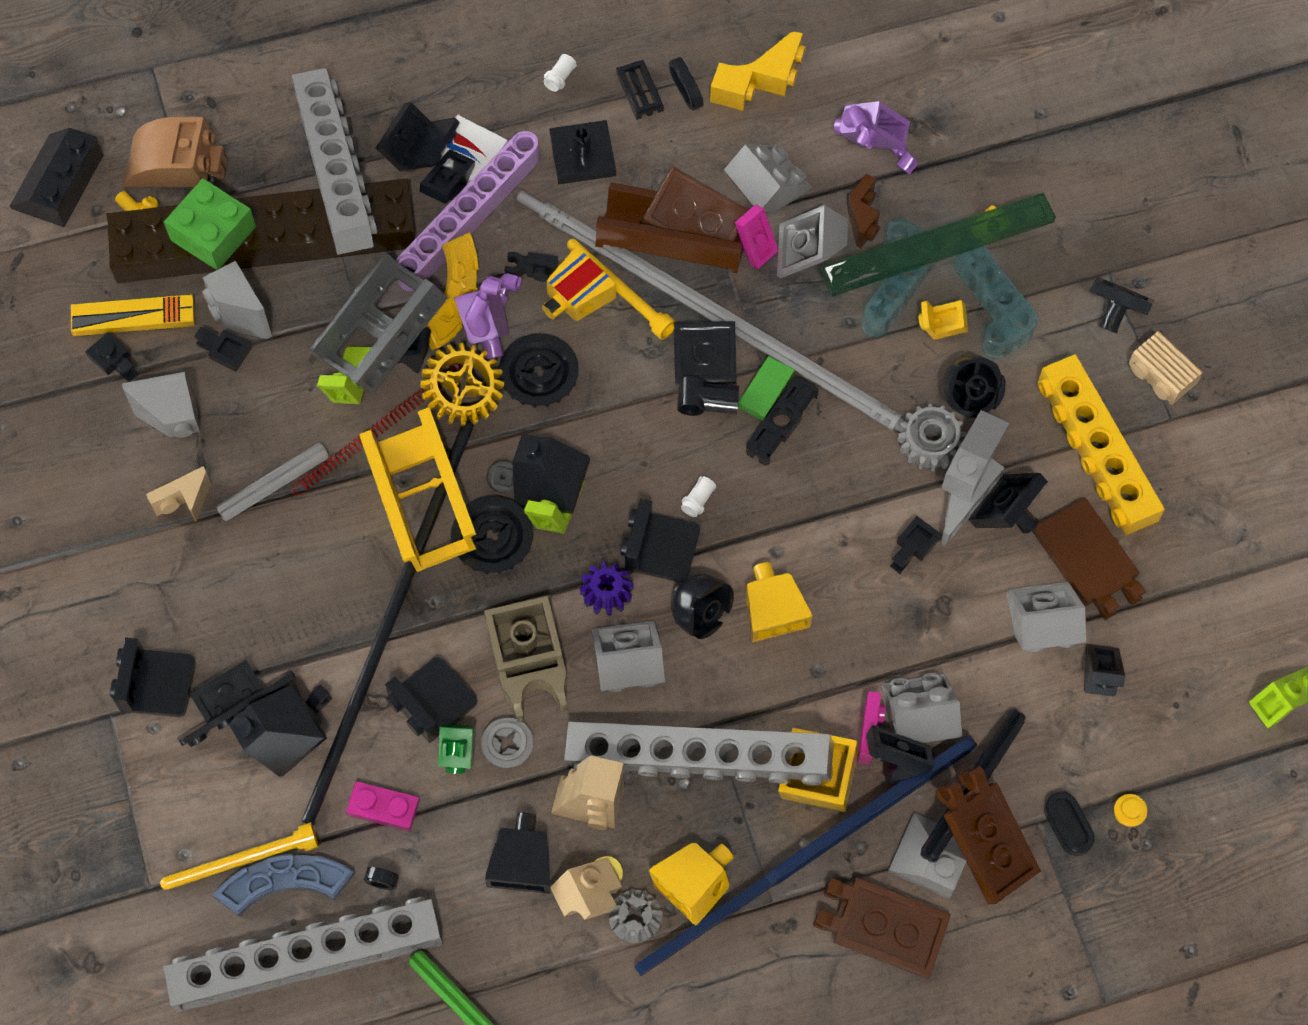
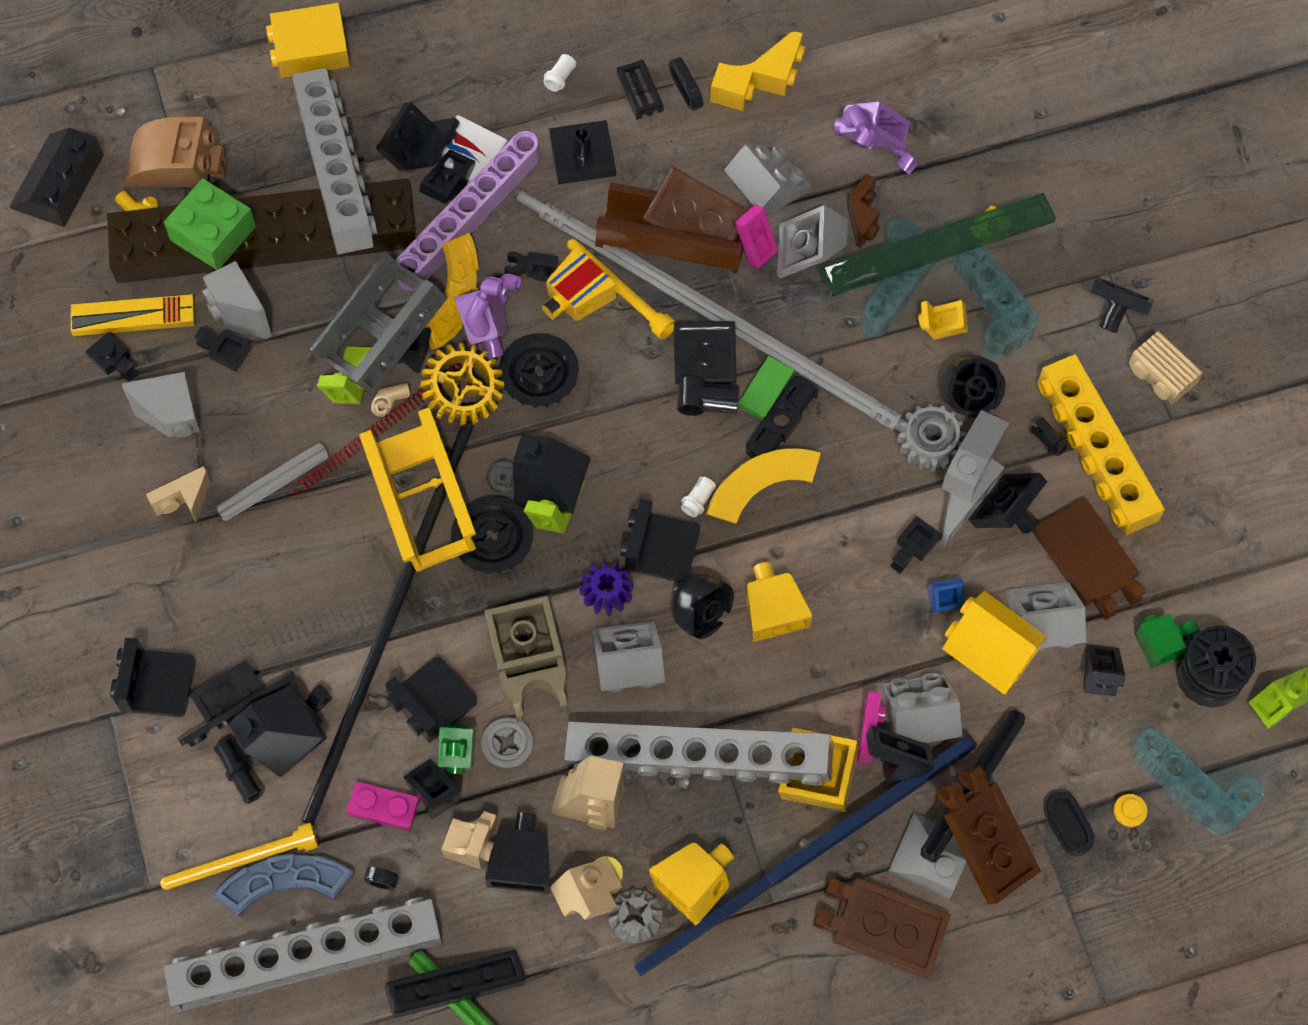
(238, 771): none -> black pin
(308, 40): none -> yellow brick
(386, 398): none -> tan arm
(433, 788): none -> black slope
(454, 984): none -> black tile
(471, 841): none -> tan brick
(756, 475): none -> yellow tile
(946, 595): none -> blue slope
(993, 641): none -> yellow brick
(1050, 437): none -> black pin
(1164, 640): none -> green brick
(1193, 777): none -> clear light blue beam
(1211, 682): none -> black wheel

